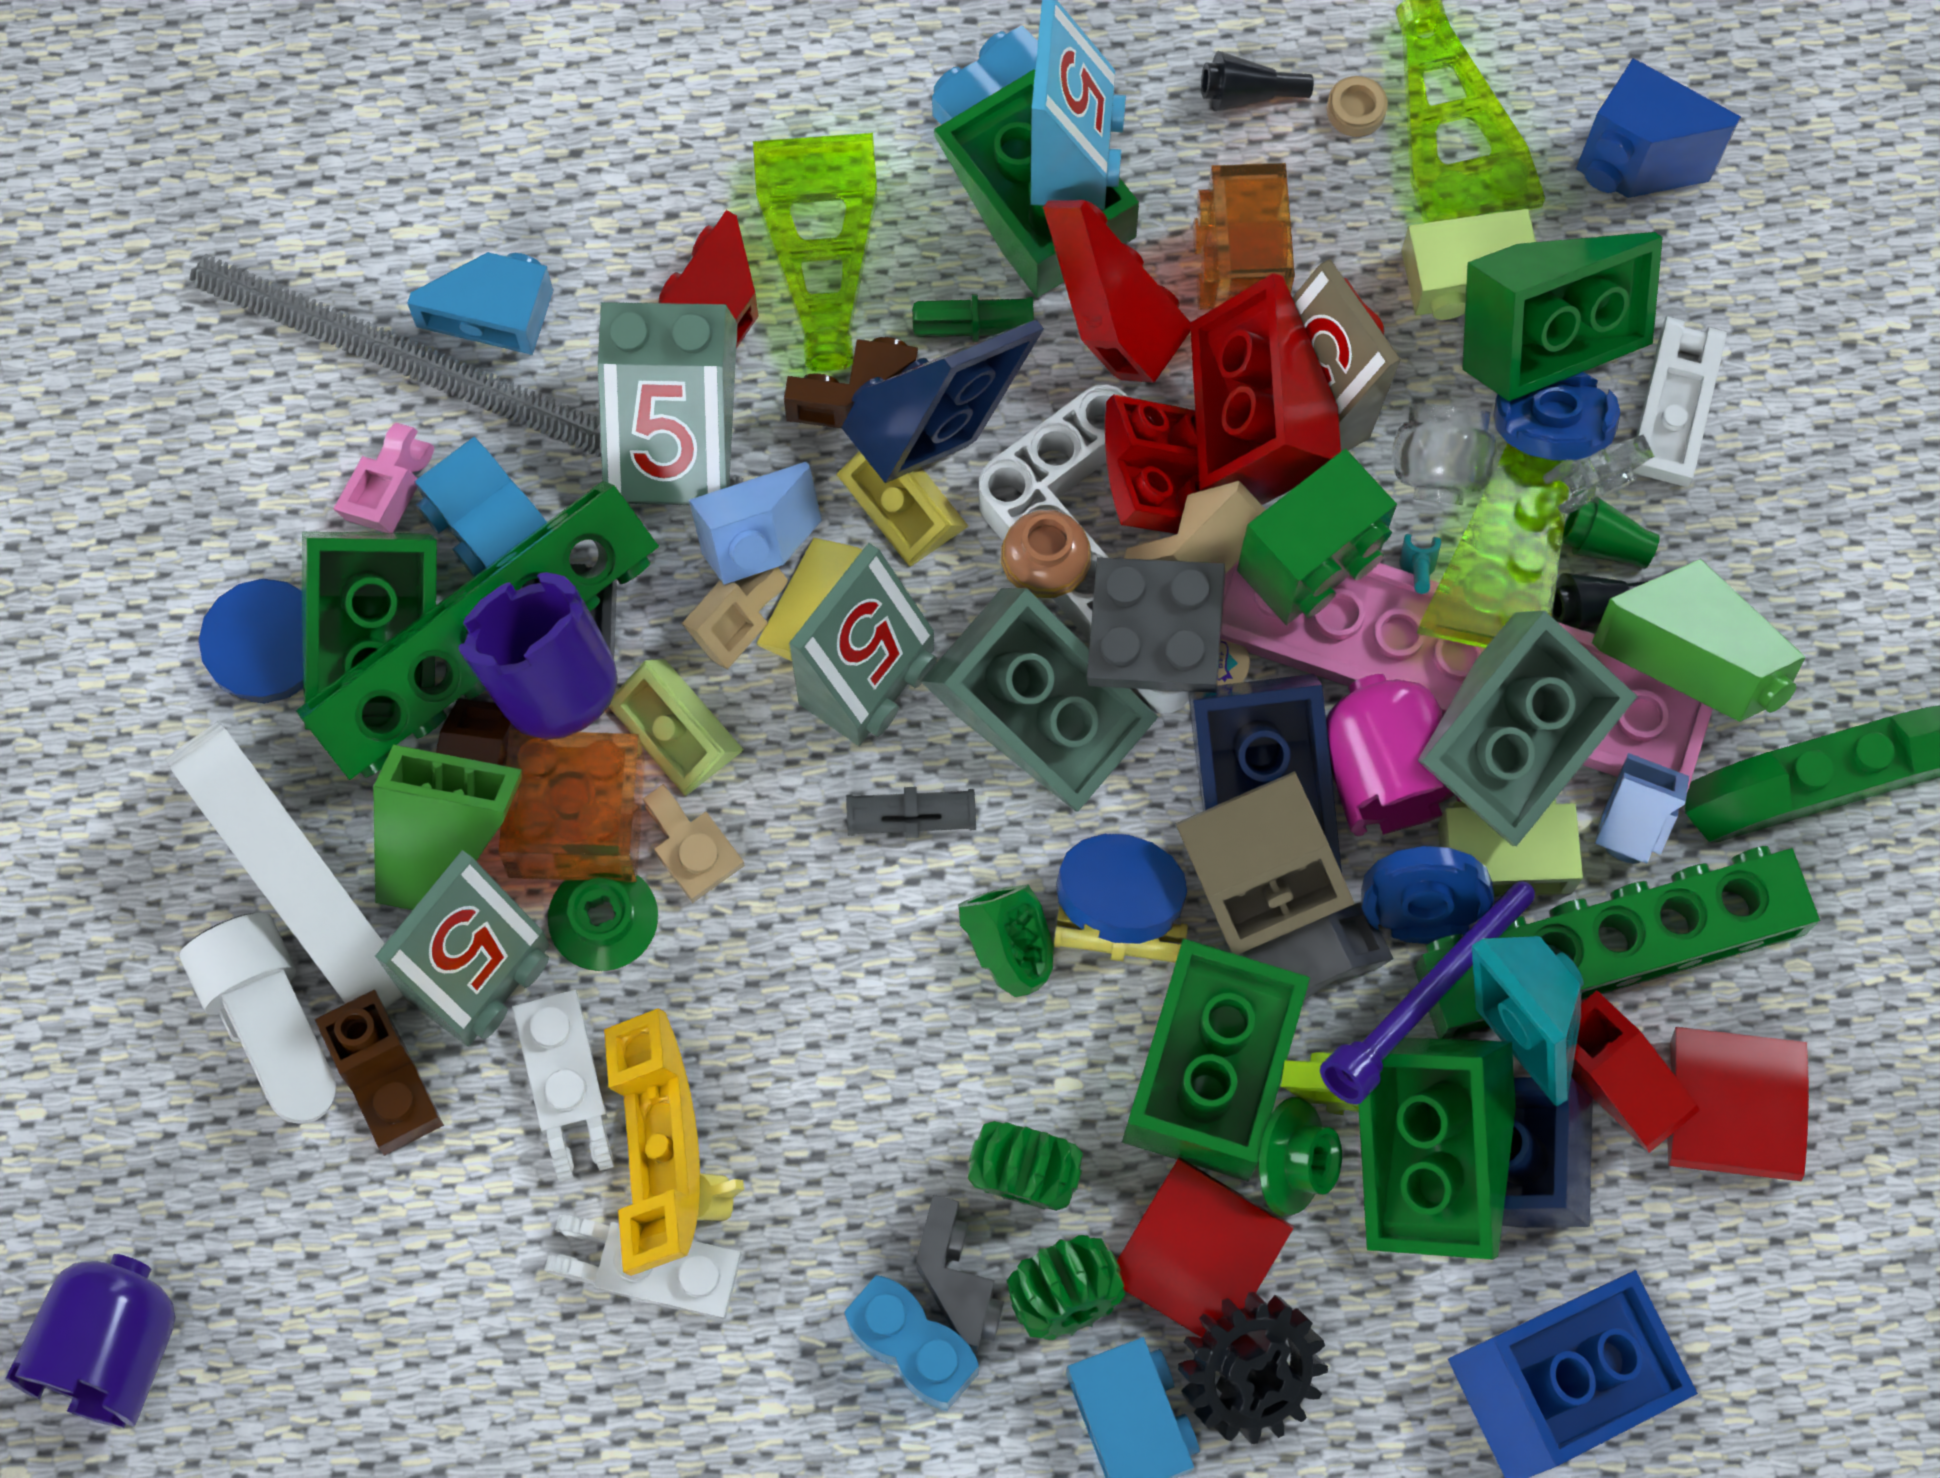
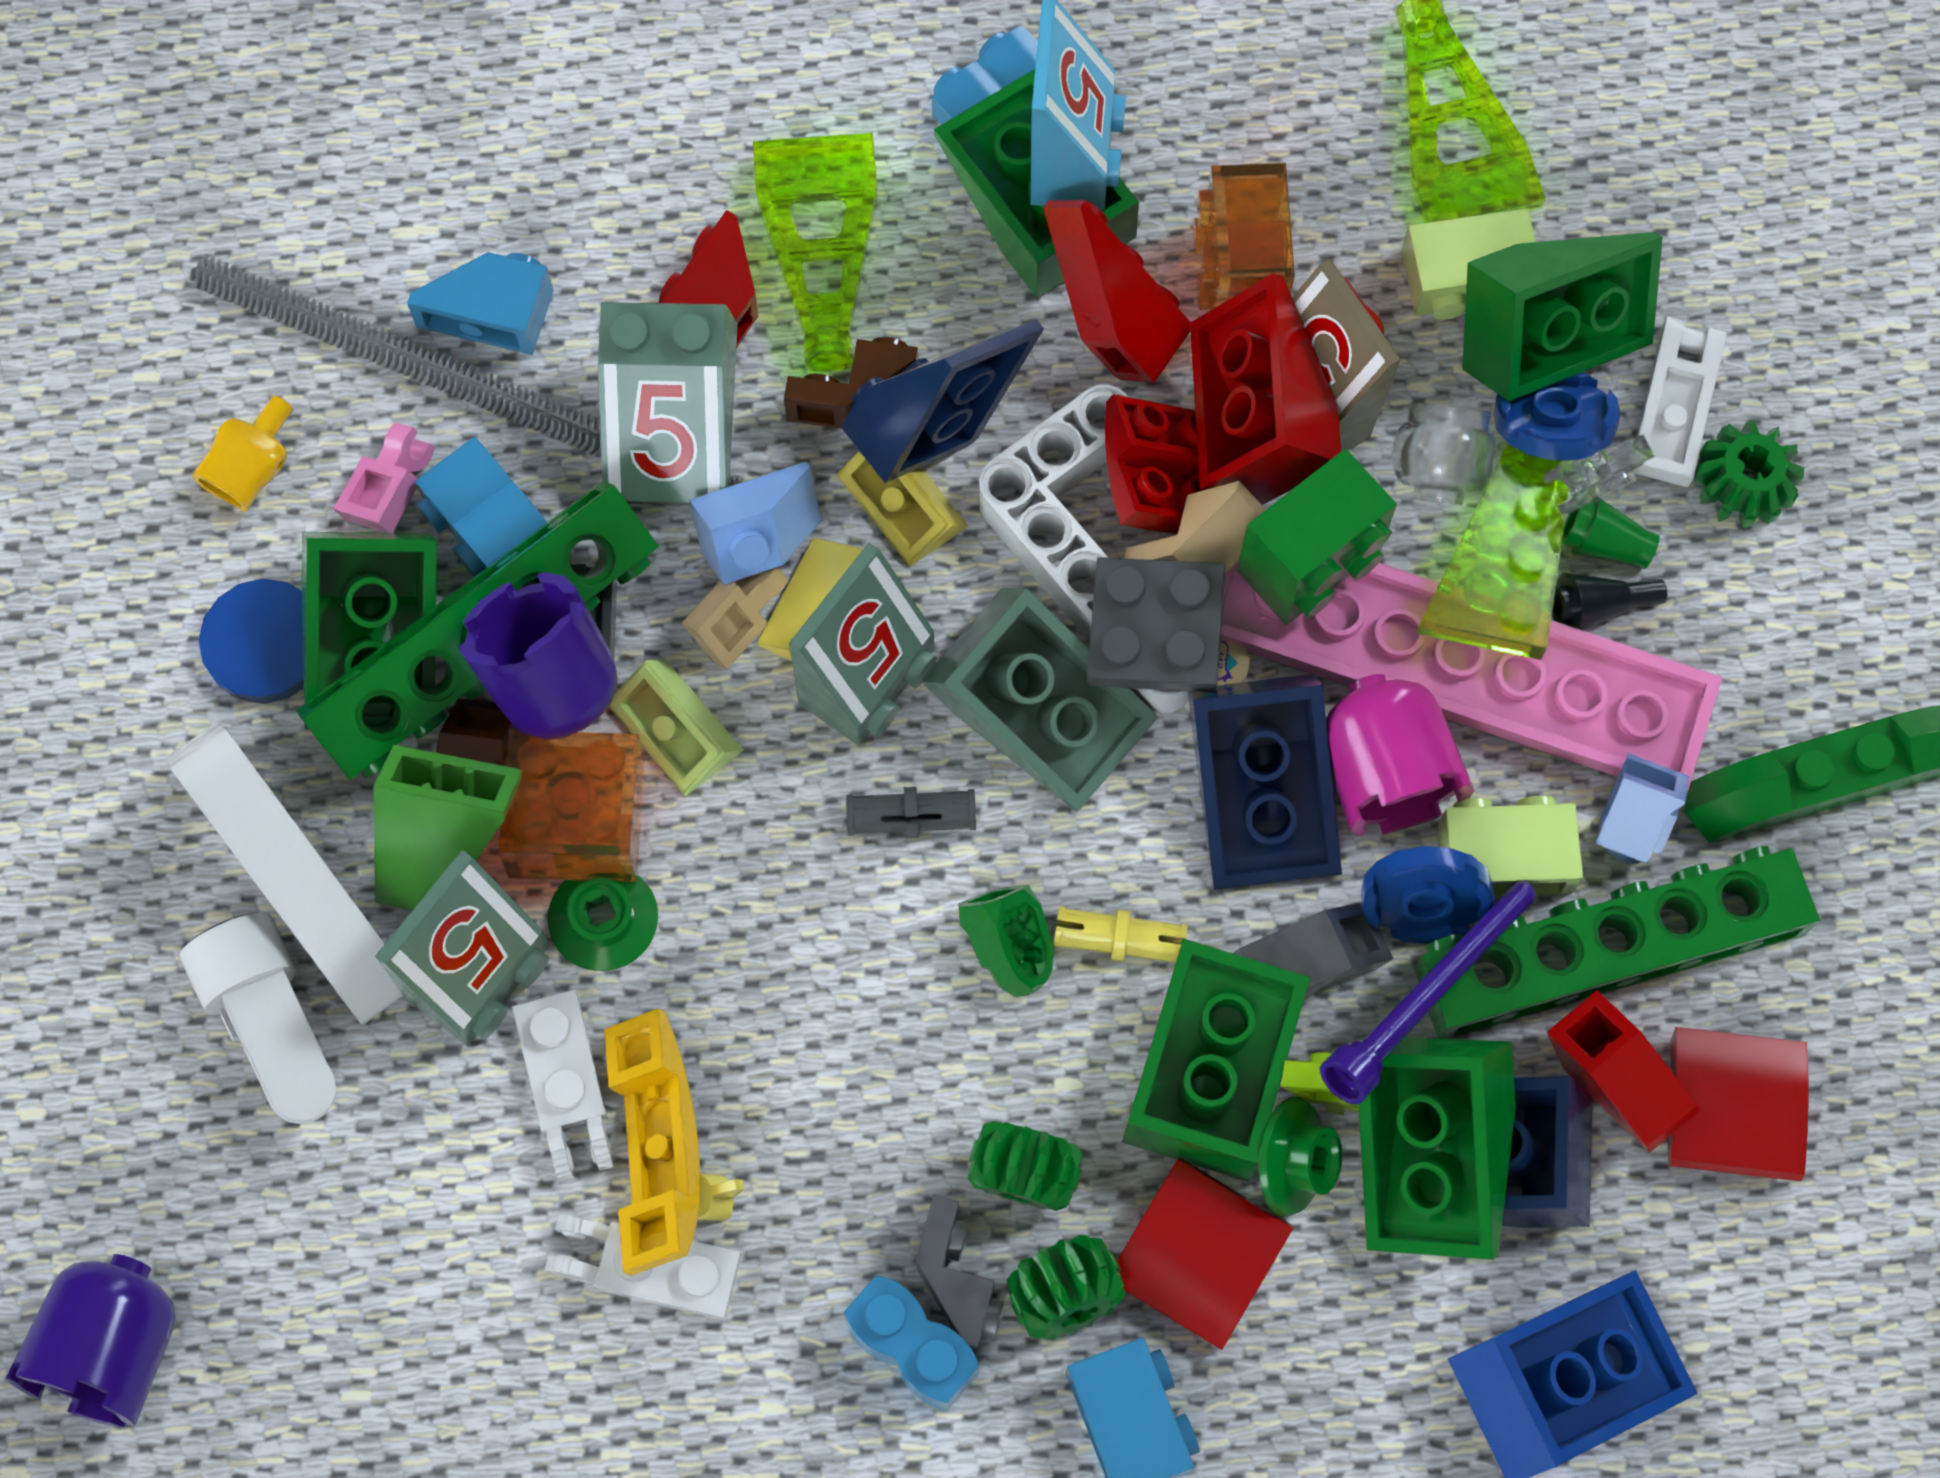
(245, 456): none -> yellow piece
(379, 1072): reddish brown slope -> none
(695, 851): tan plate -> none
(970, 317): green axle -> none
(1046, 553): nougat piece -> none
(1121, 888): blue tile -> none
(1240, 82): black cone -> none
(1253, 1367): black gear -> none
(1264, 863): dark tan slope -> none
(1357, 106): tan tile -> none
(1419, 562): teal hand -> none
(1524, 723): sand green slope -> none
(1534, 1003): teal slope -> none
(1654, 136): blue slope -> none
(1702, 642): bright green slope -> none
(1724, 480): none -> green gear

